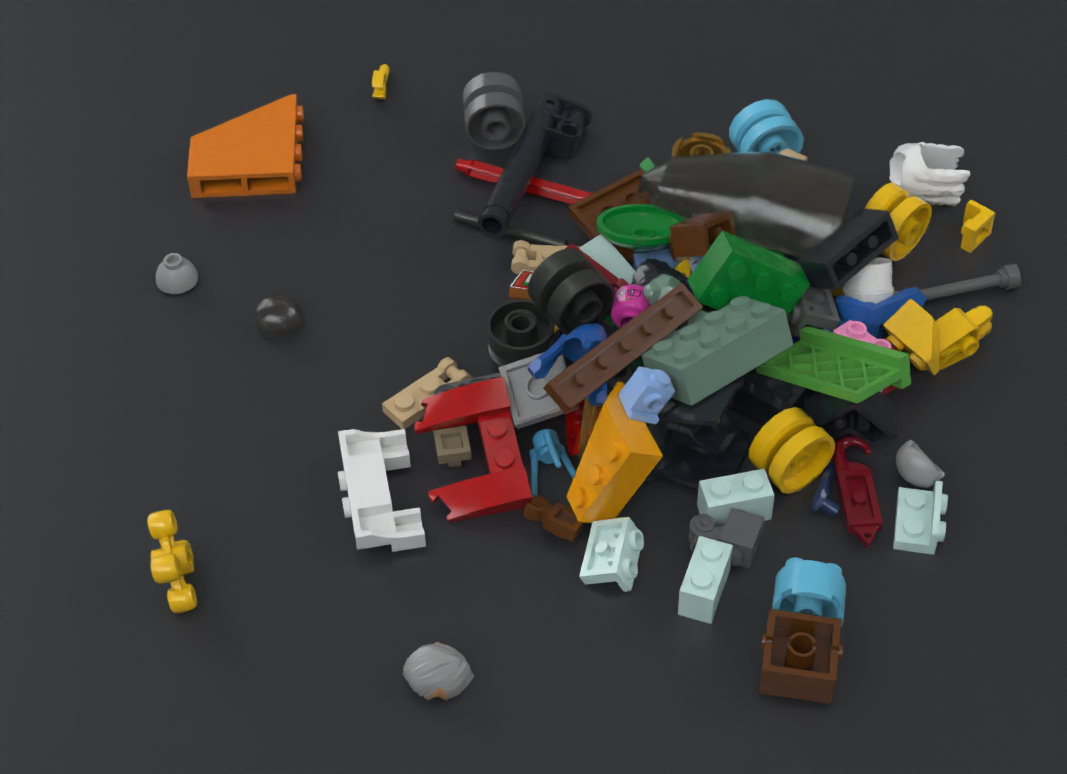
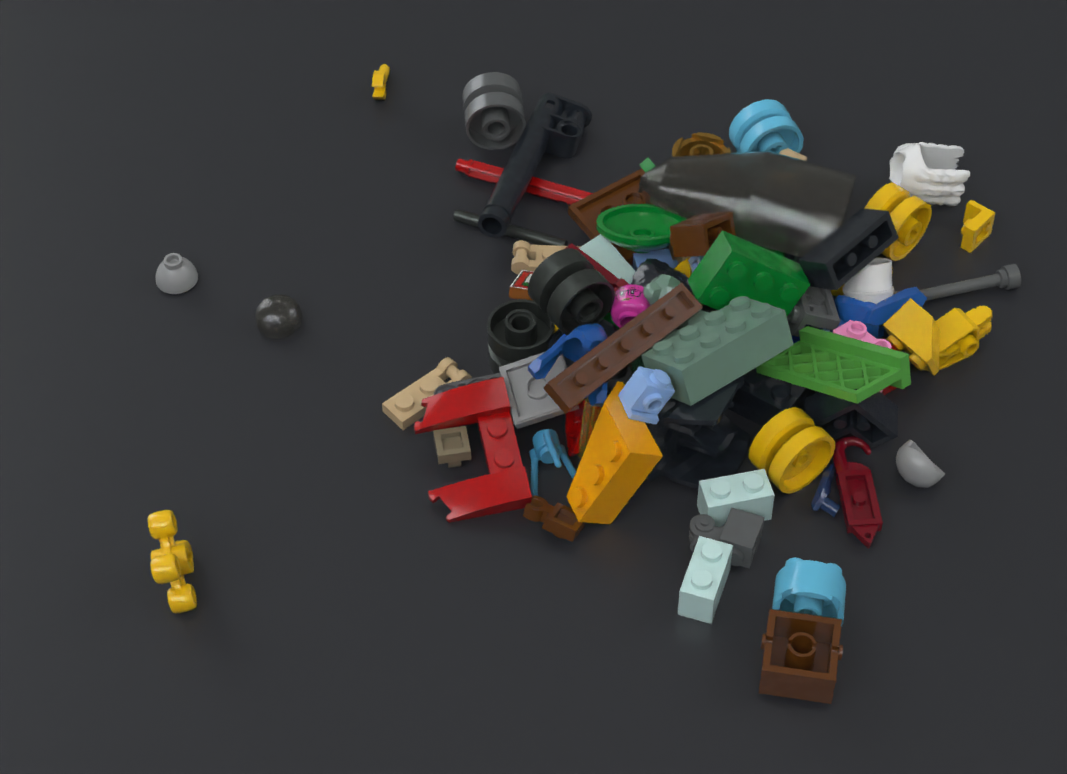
(249, 153): orange slope -> none
(369, 503): white bracket -> none
(437, 671): light grey hair -> none
(612, 553): light aqua bracket -> none
(918, 519): light aqua bracket -> none

